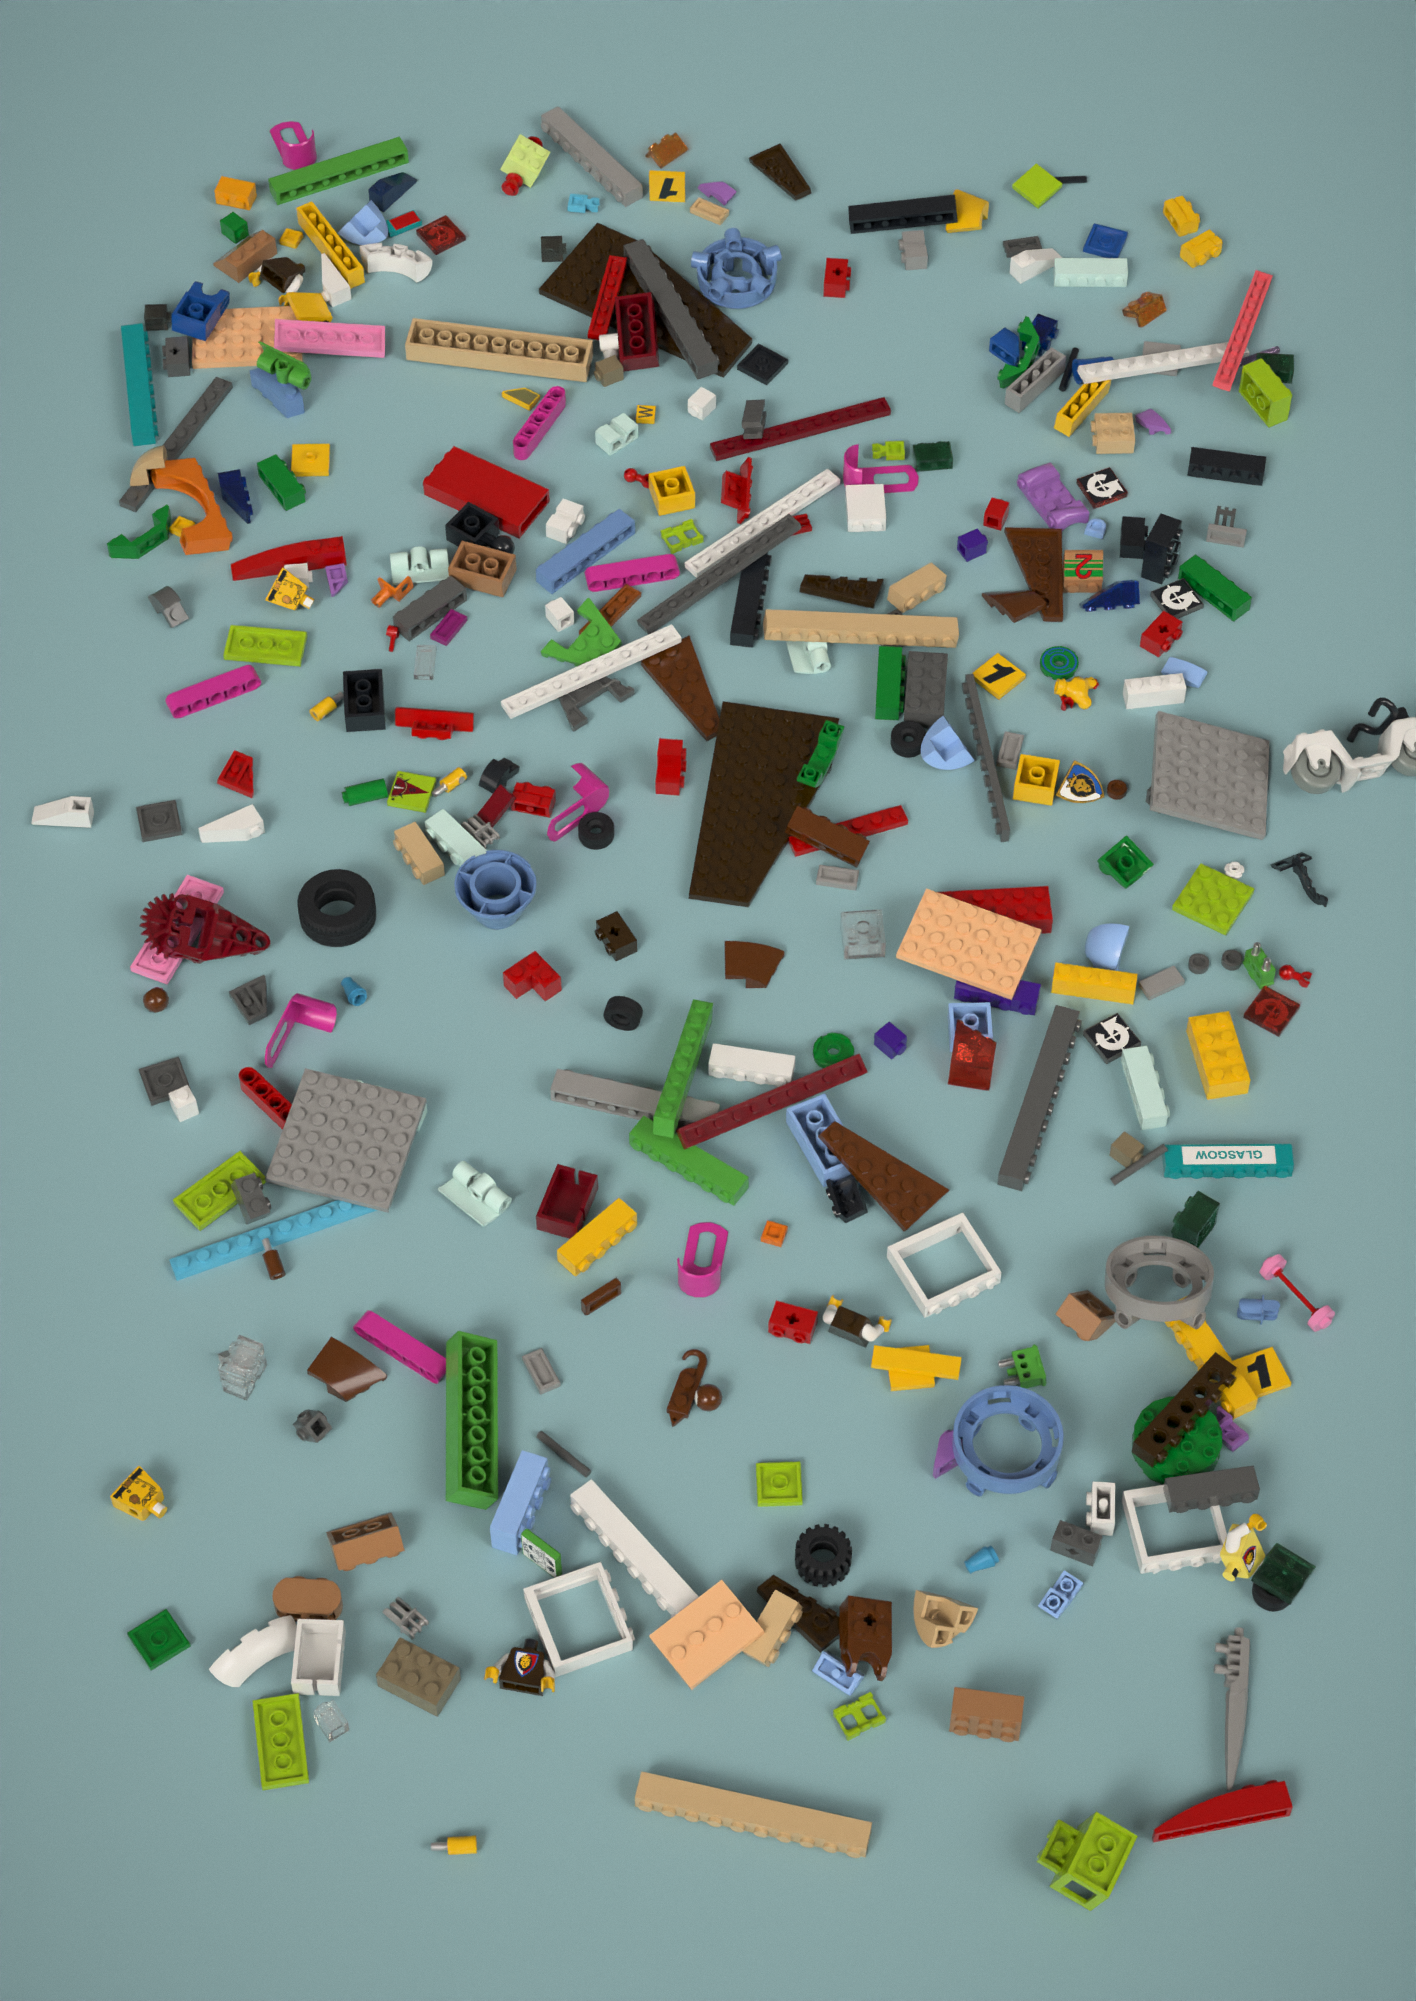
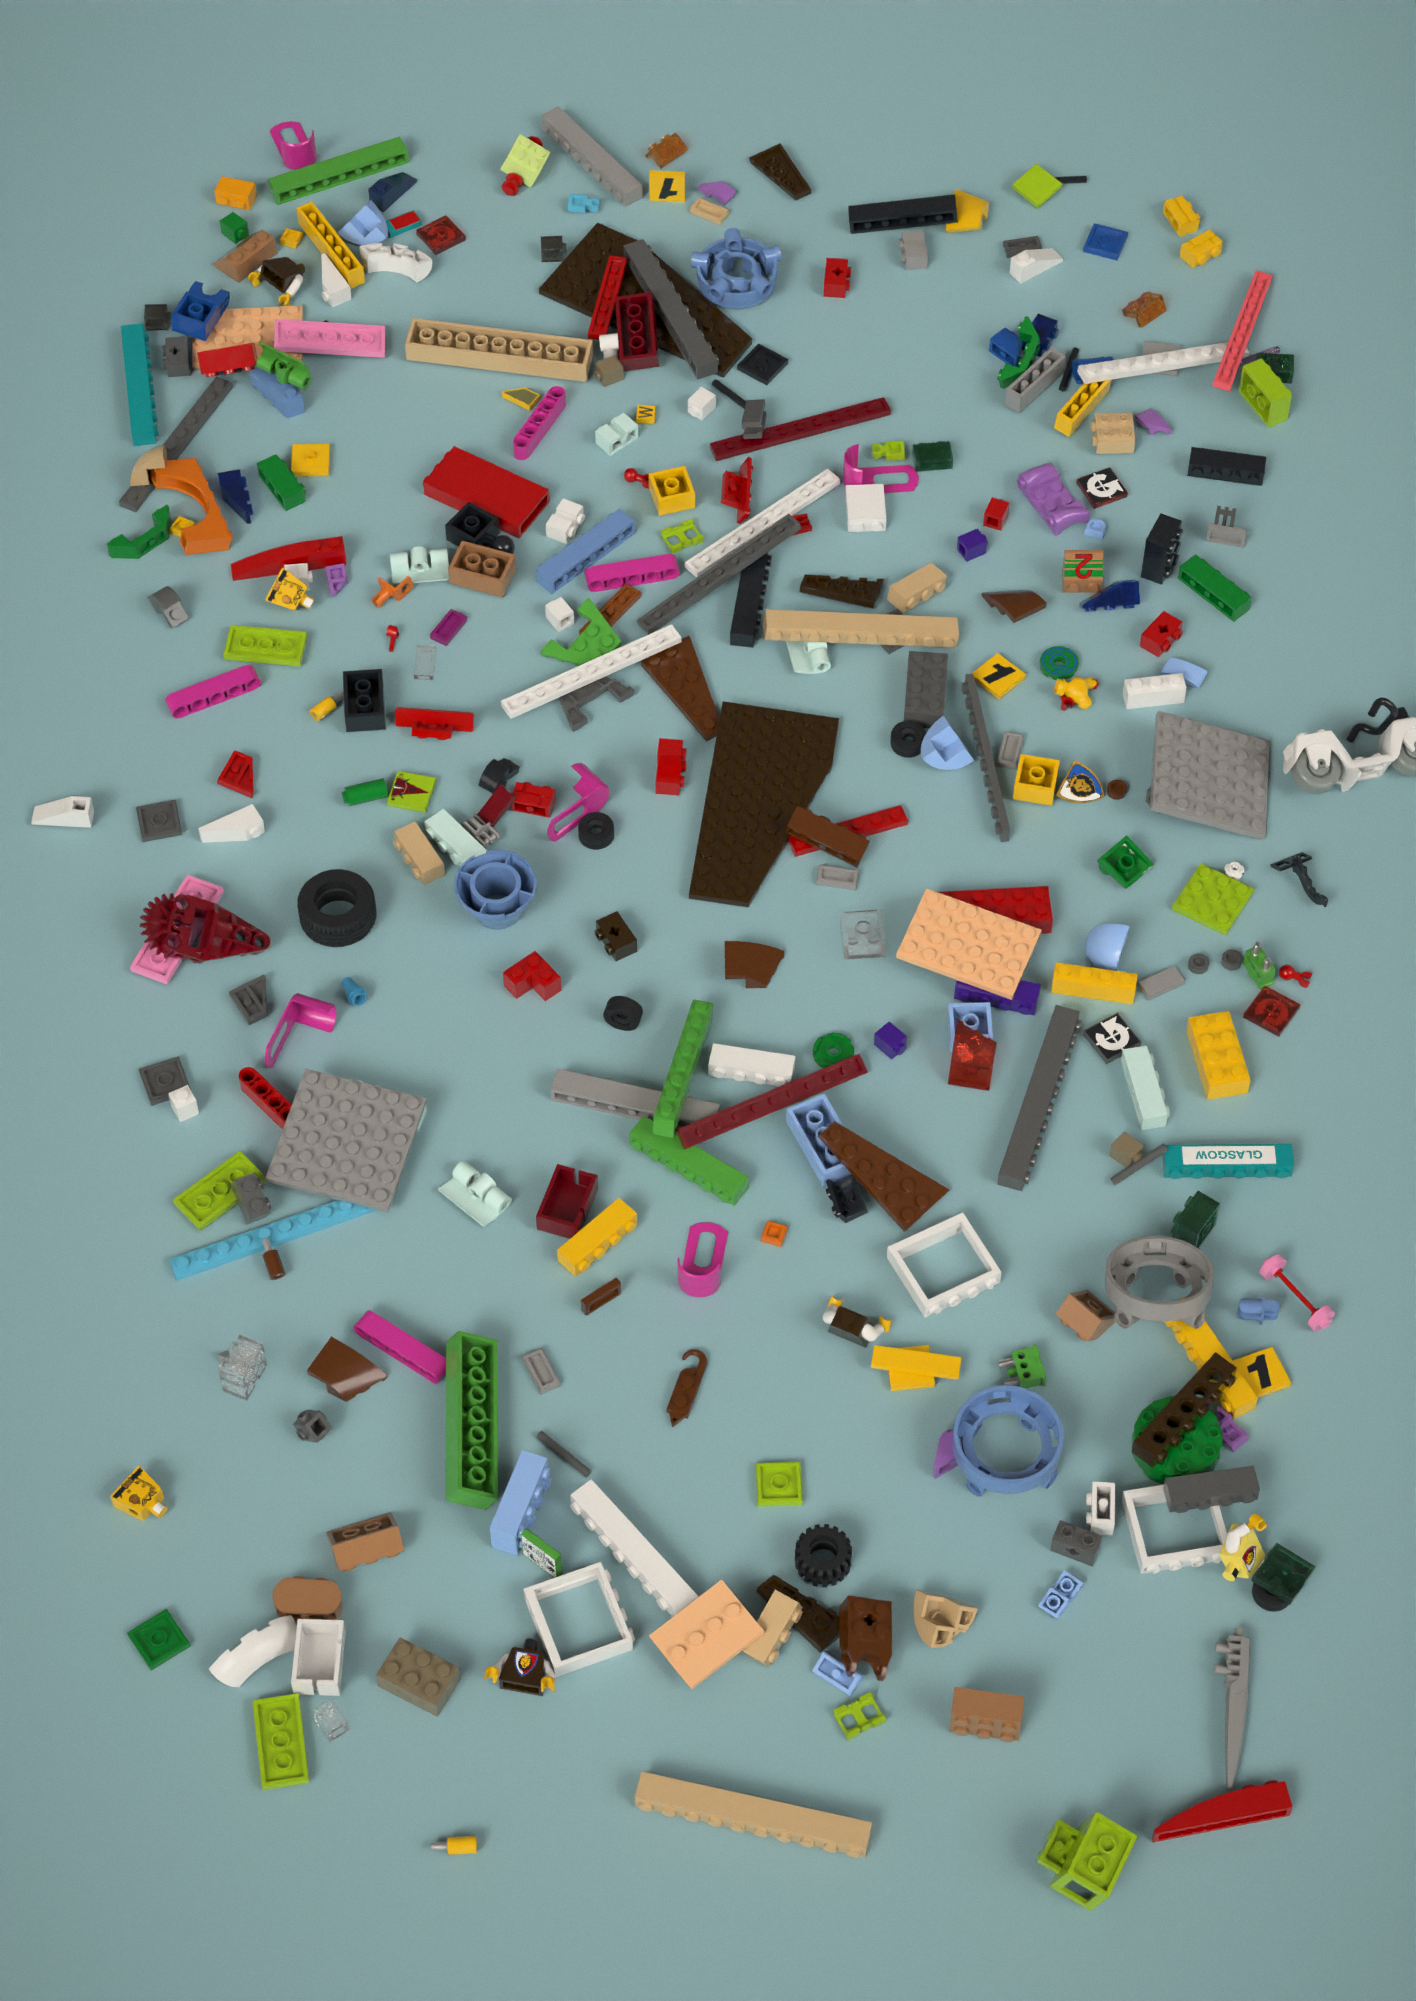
(156, 1000): reddish brown piece -> none
(227, 359): none -> red brick
(309, 306): yellow tile -> none
(405, 1616): light grey arm -> none
(429, 608): dark grey brick -> none
(450, 781): yellow piece -> none
(708, 1397): reddish brown piece -> none
(729, 393): none -> black bar
(792, 1322): red brick -> none
(823, 756): green slope -> none
(888, 683): green brick -> none
(981, 1560): dark azure cone -> none
(1040, 561): reddish brown wing -> none
(1090, 272): light aqua brick -> none
(1132, 537): black brick -> none
(1177, 599): tile -> none

